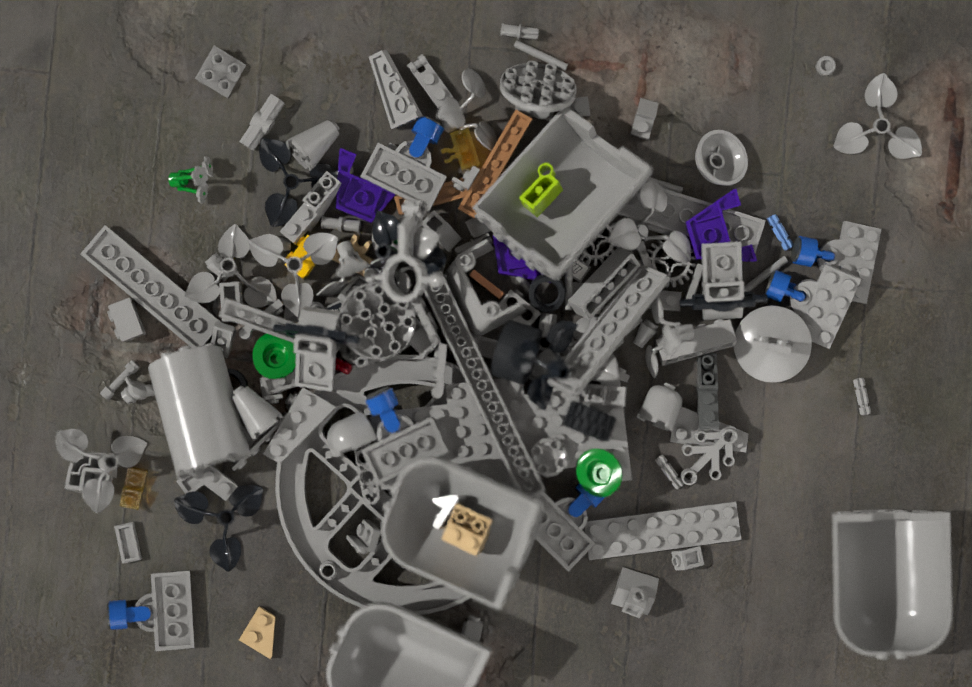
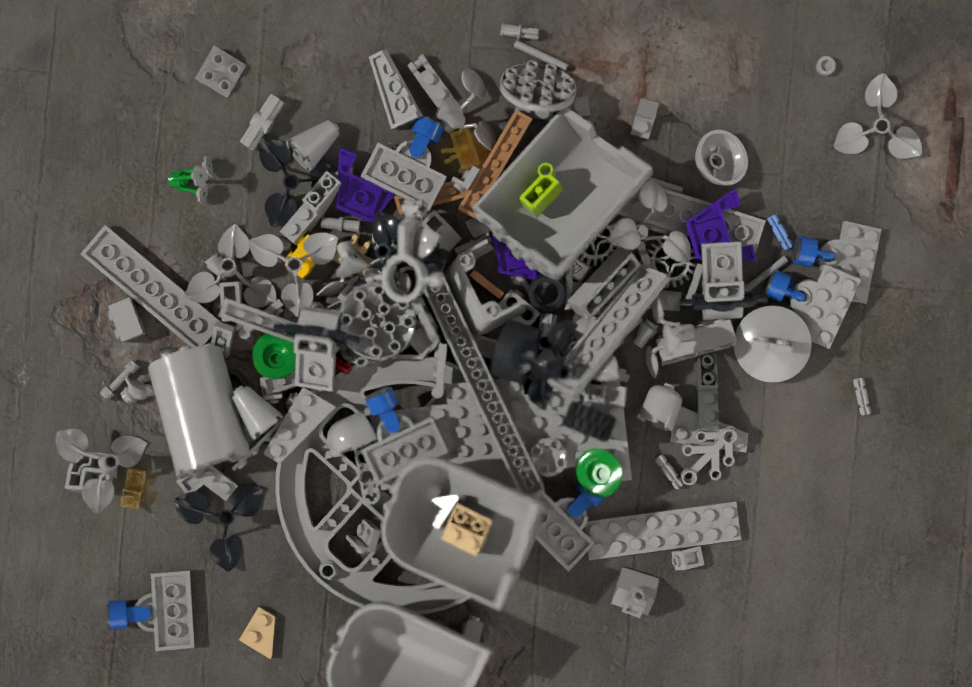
(128, 542): light grey tile -> none
(892, 580): light grey cylinder -> none

